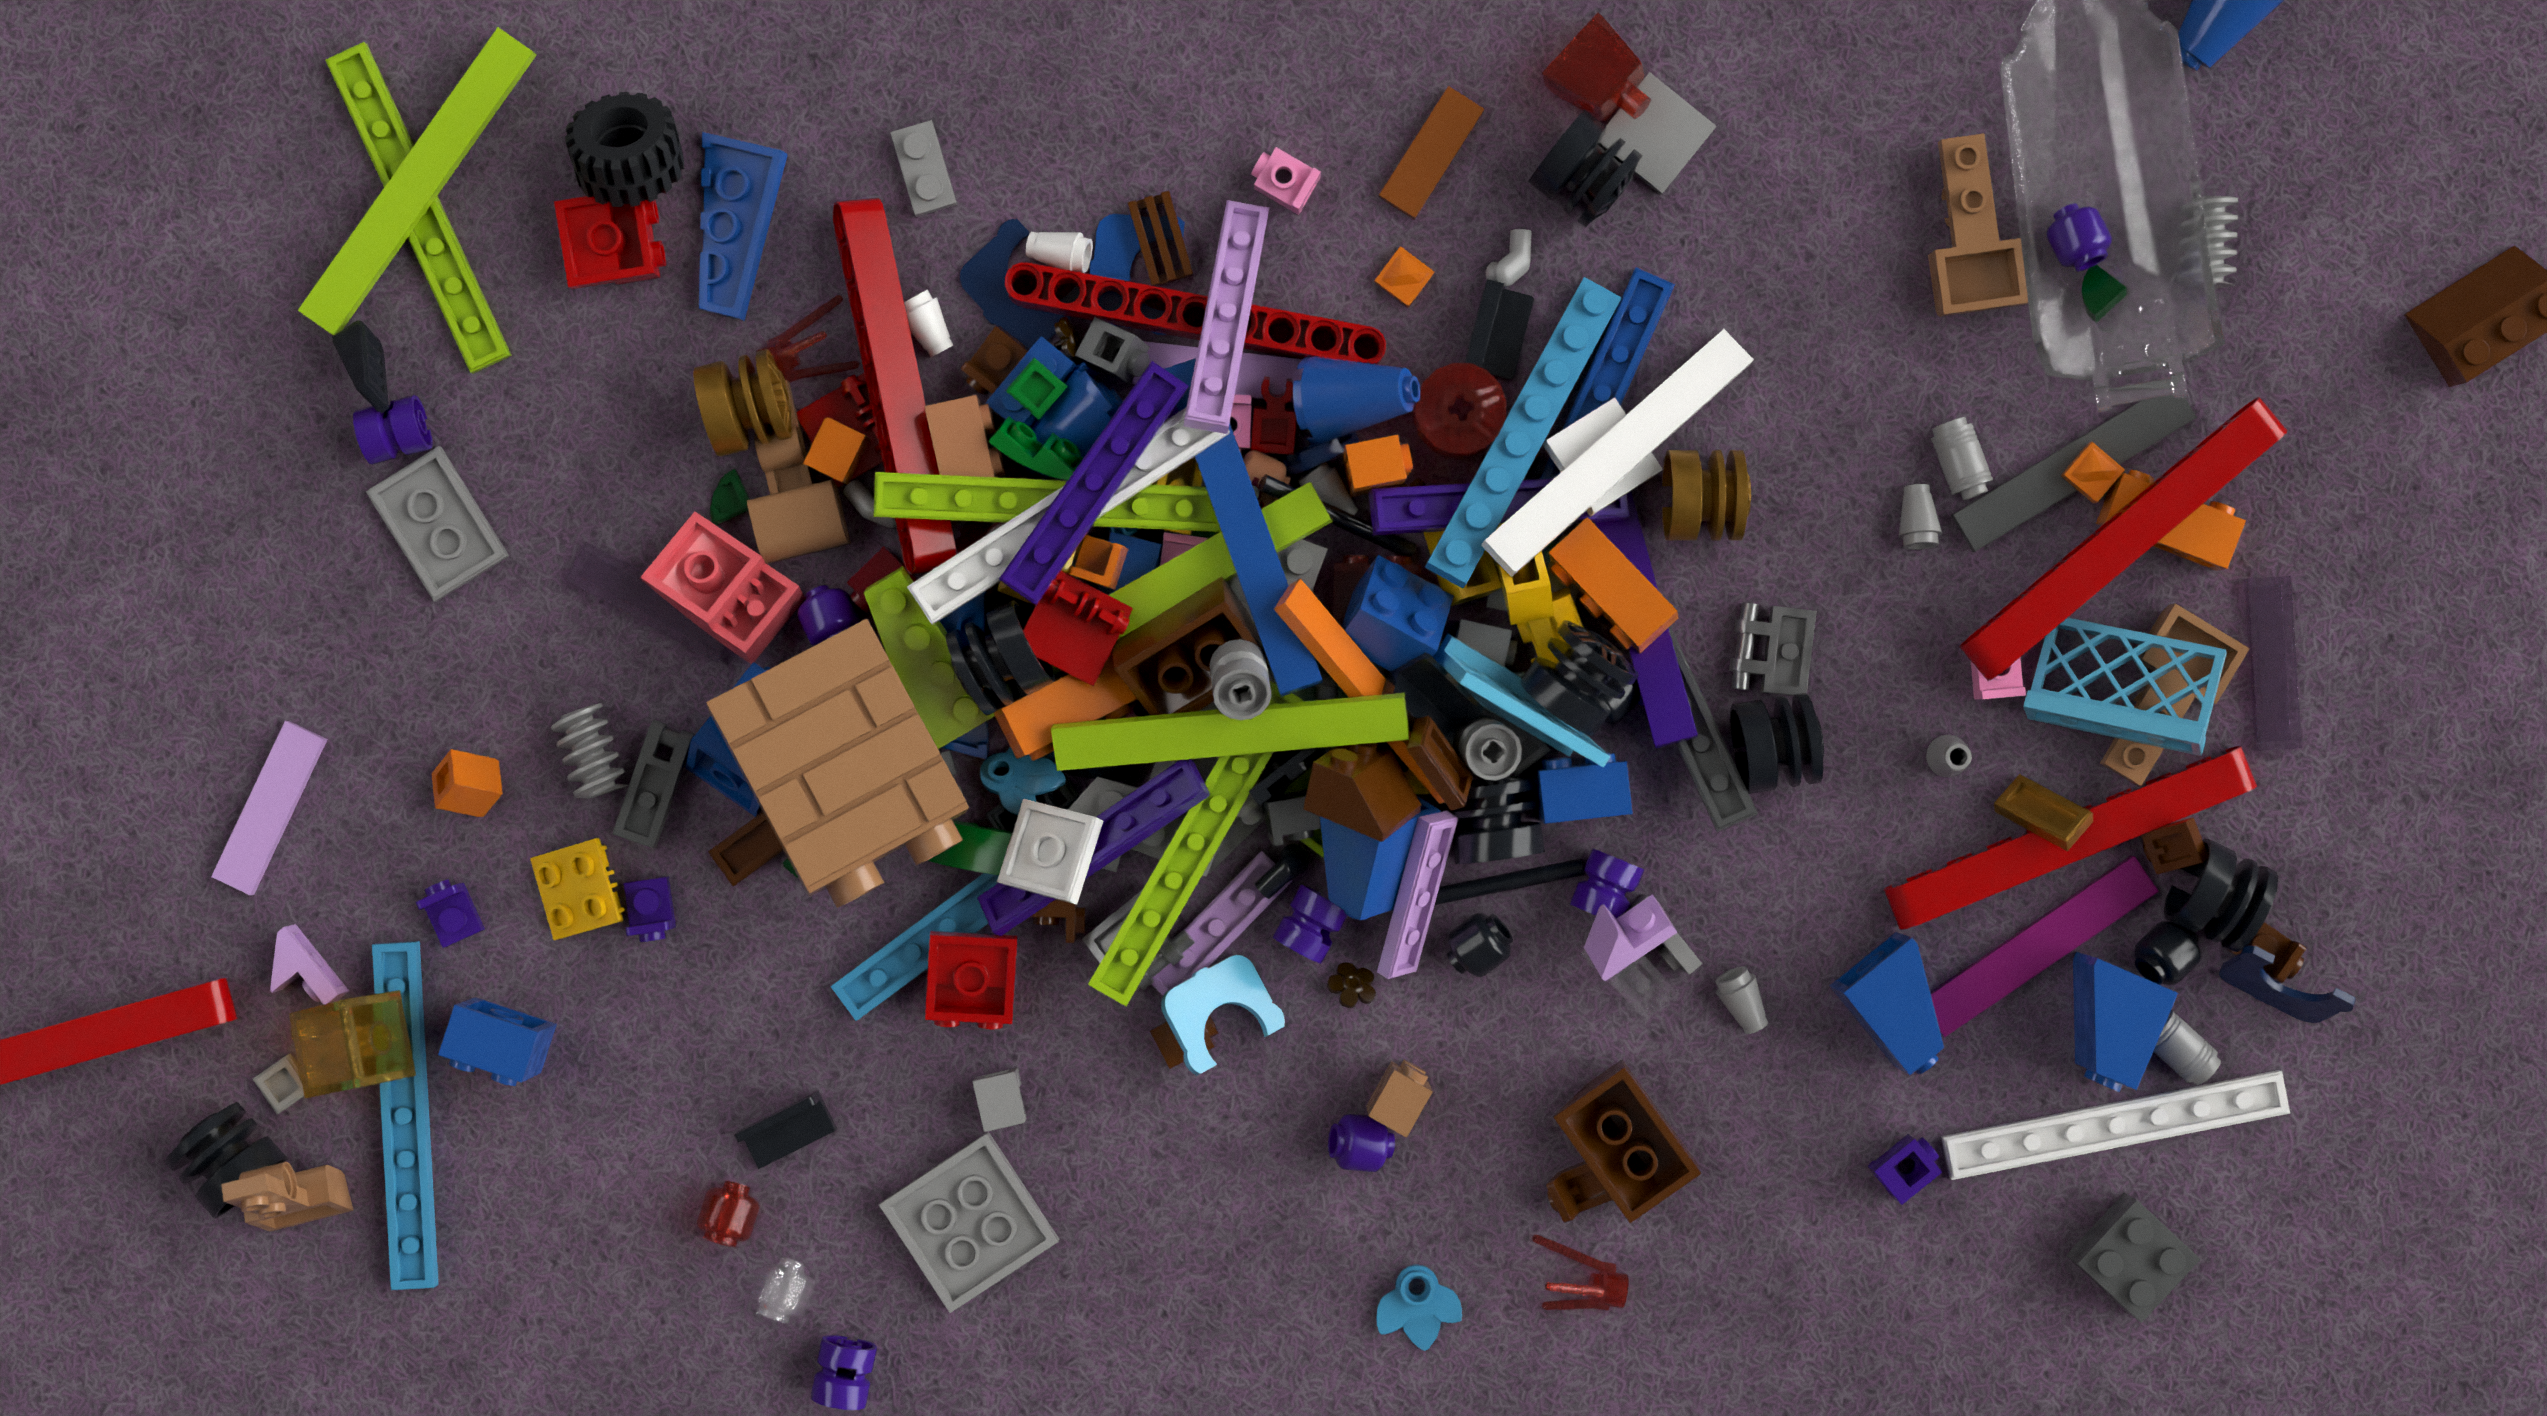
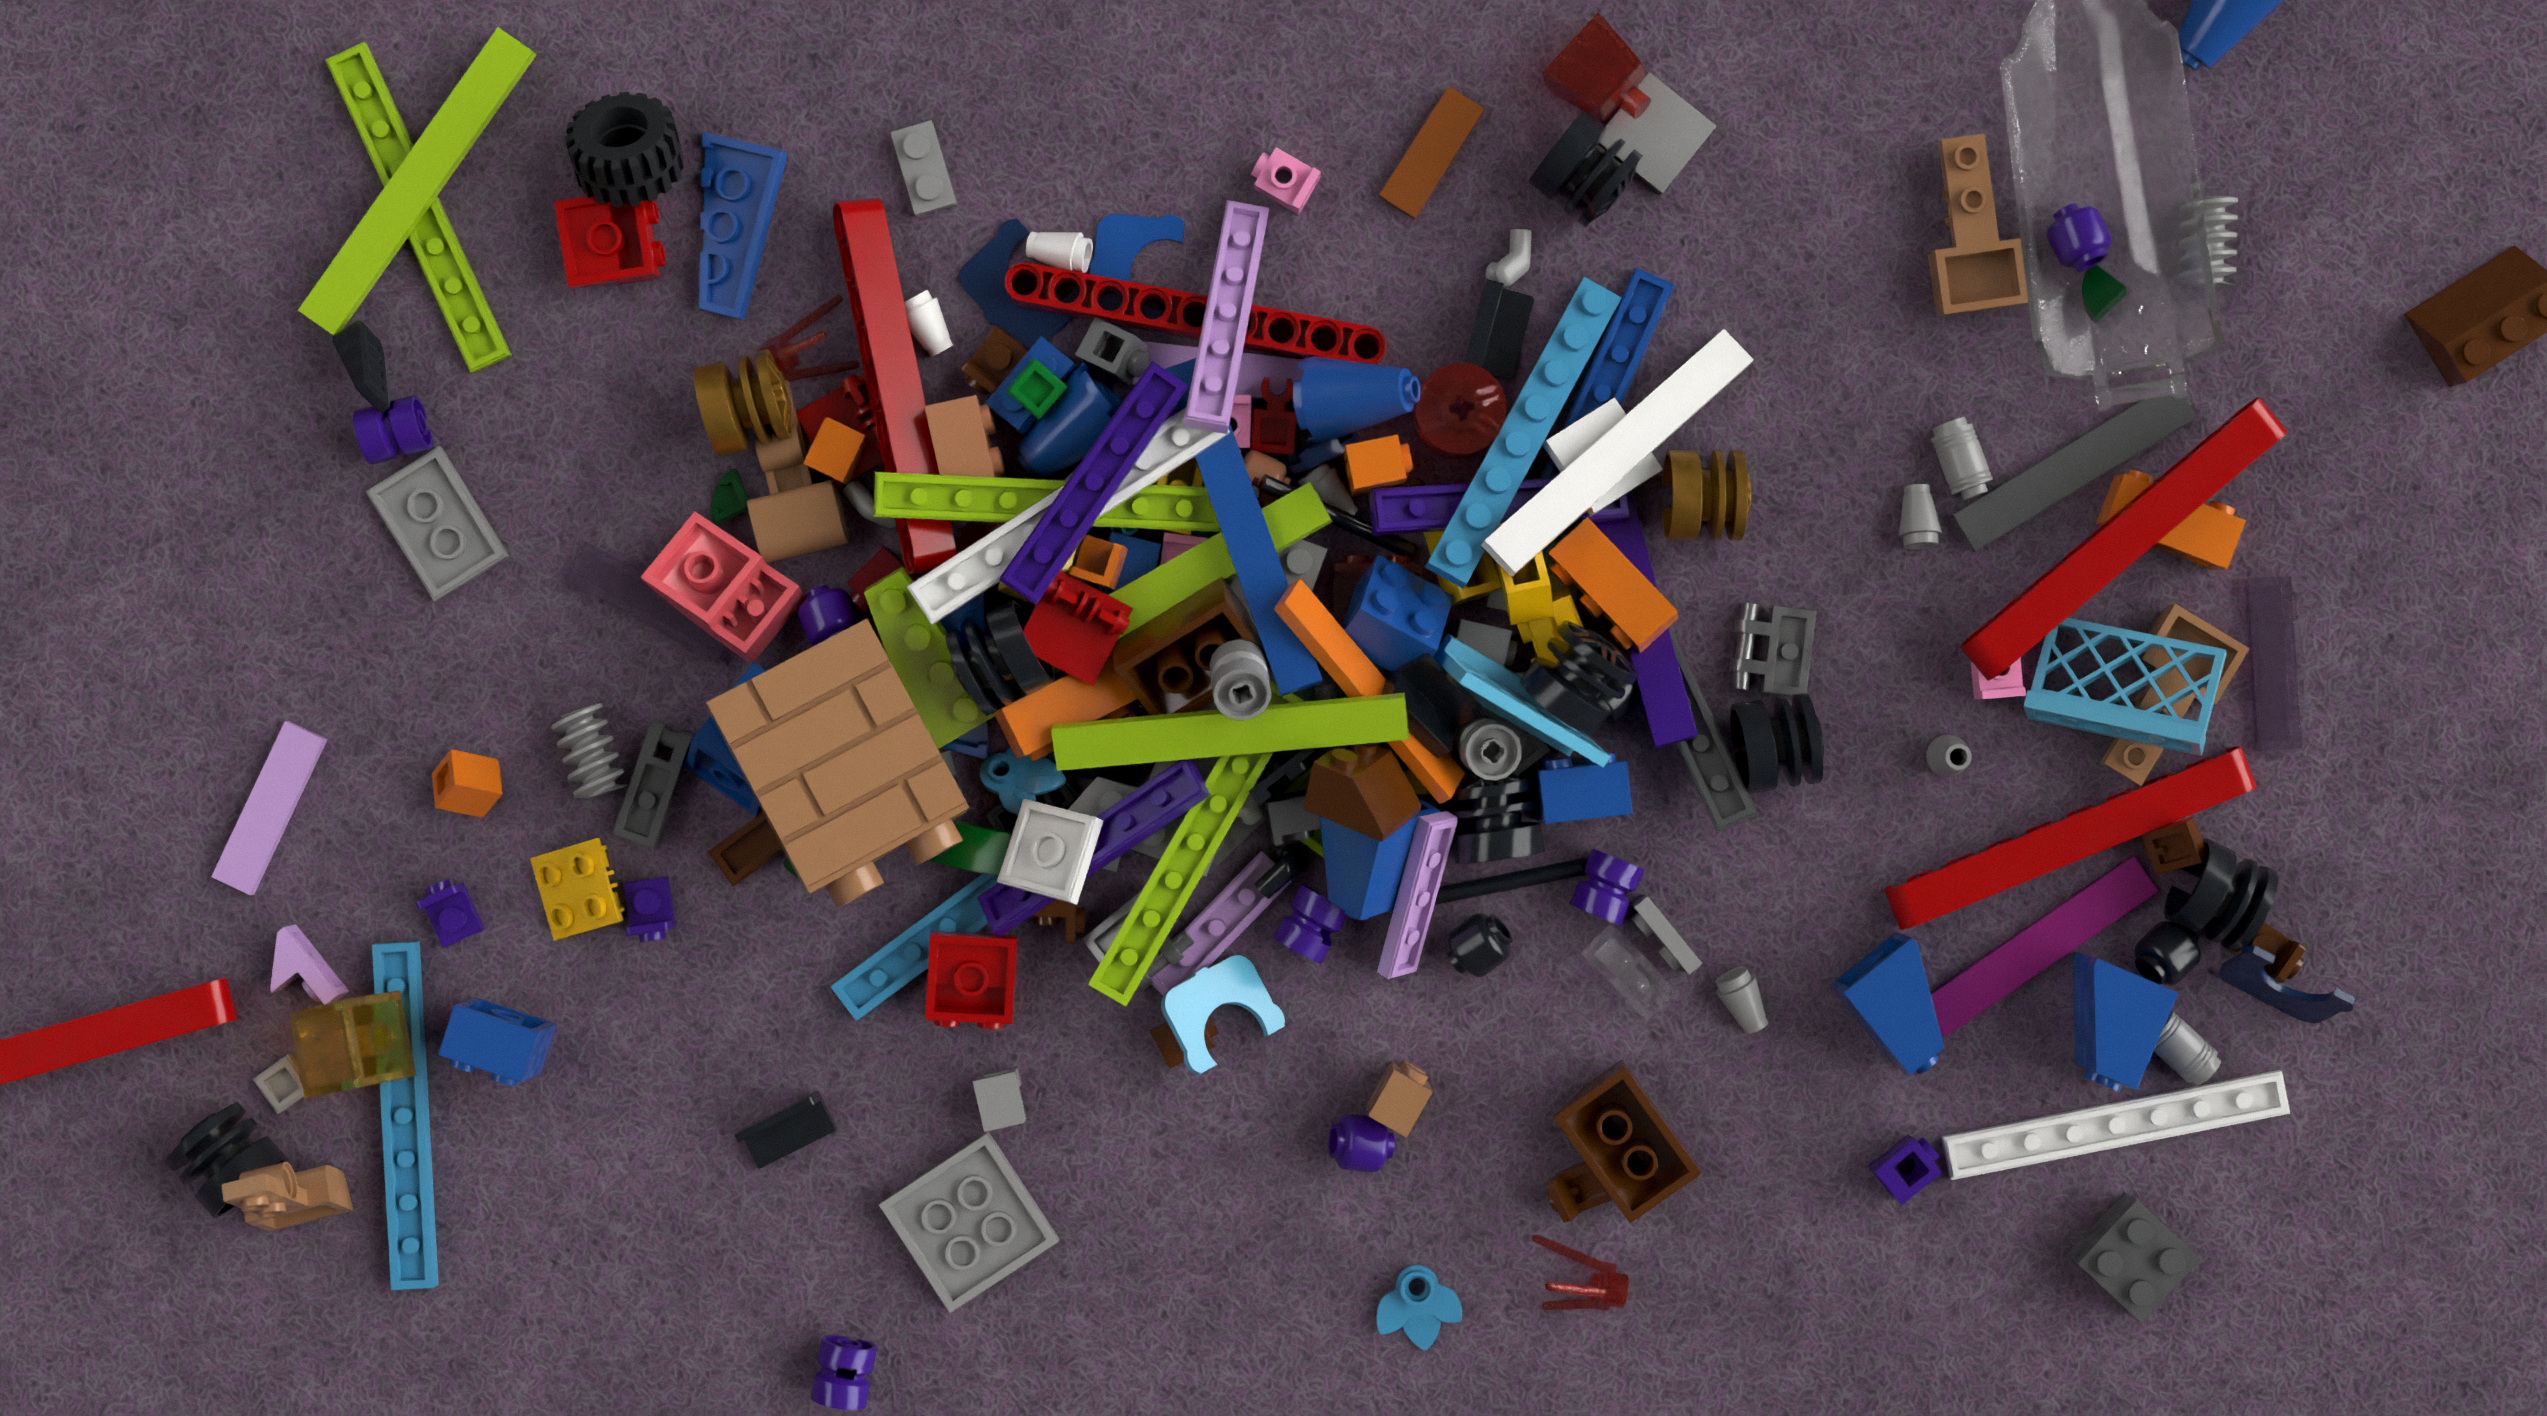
(728, 1214): clear red head -> none
(782, 1290): clear head -> none
(1054, 457): green slope -> none
(1069, 338): dark brown plant -> none
(1150, 204): reddish brown tile -> none
(1352, 985): dark brown plant -> none
(1404, 277): orange tile -> none
(1439, 762): reddish brown tile -> none
(1623, 940): lavender slope -> none
(2043, 812): pearl gold tile -> none
(2092, 472): orange tile -> none

